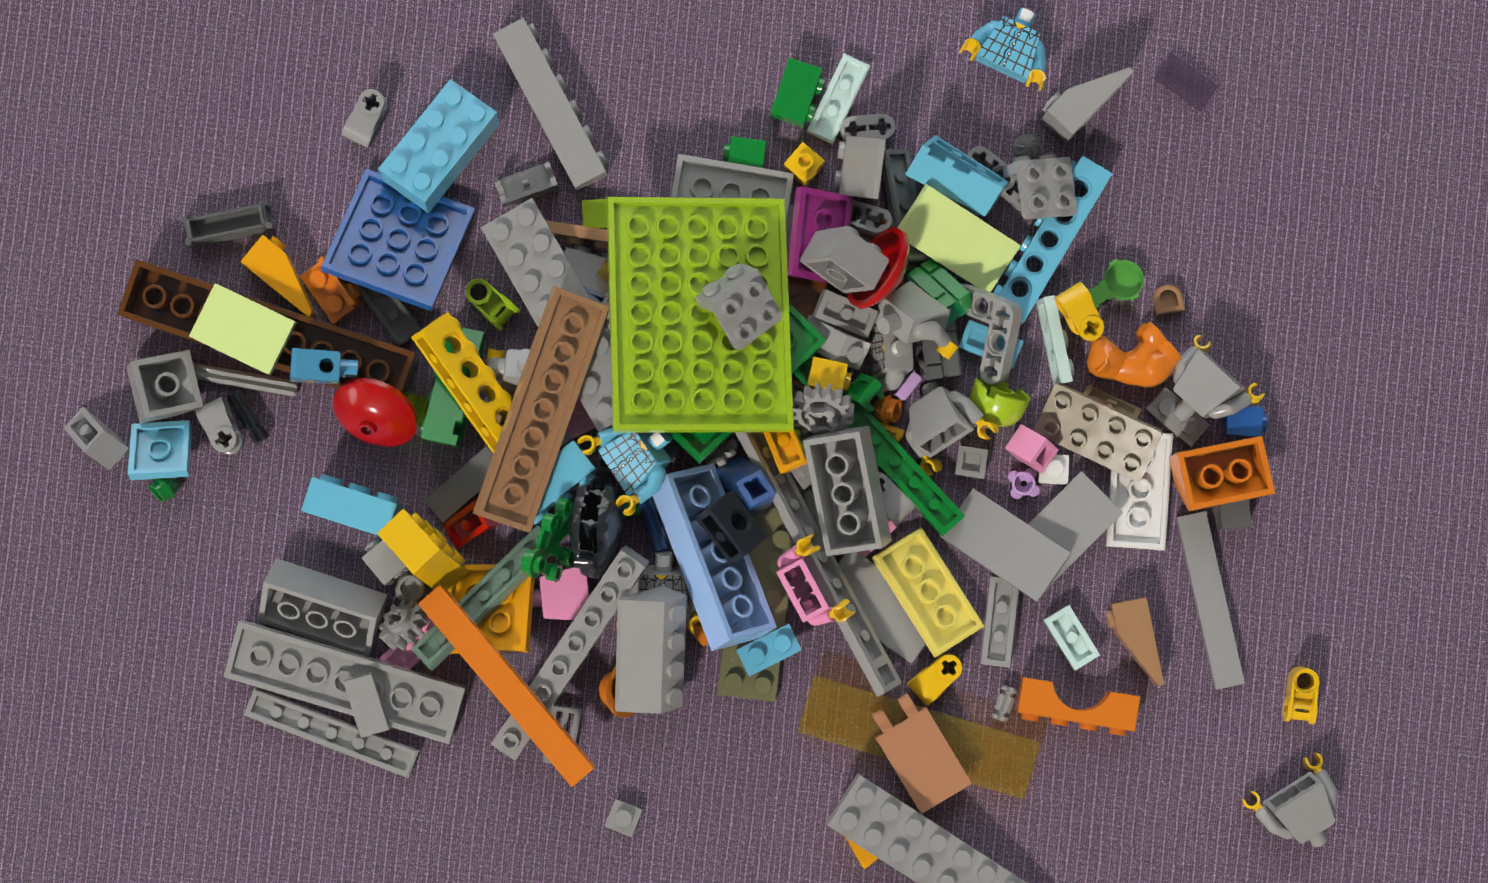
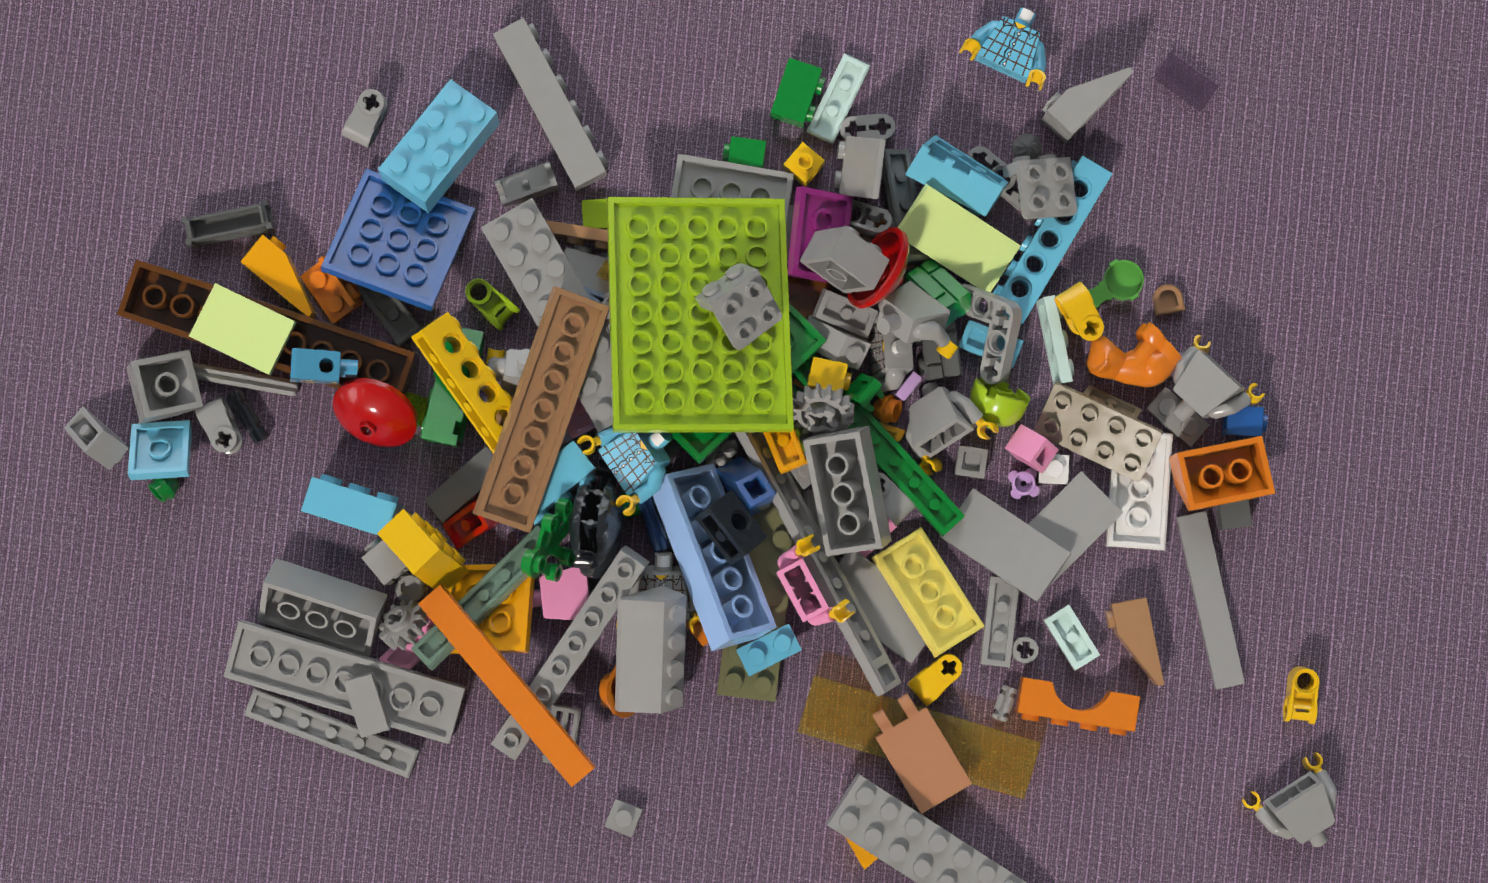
(1017, 655): none -> light grey bush

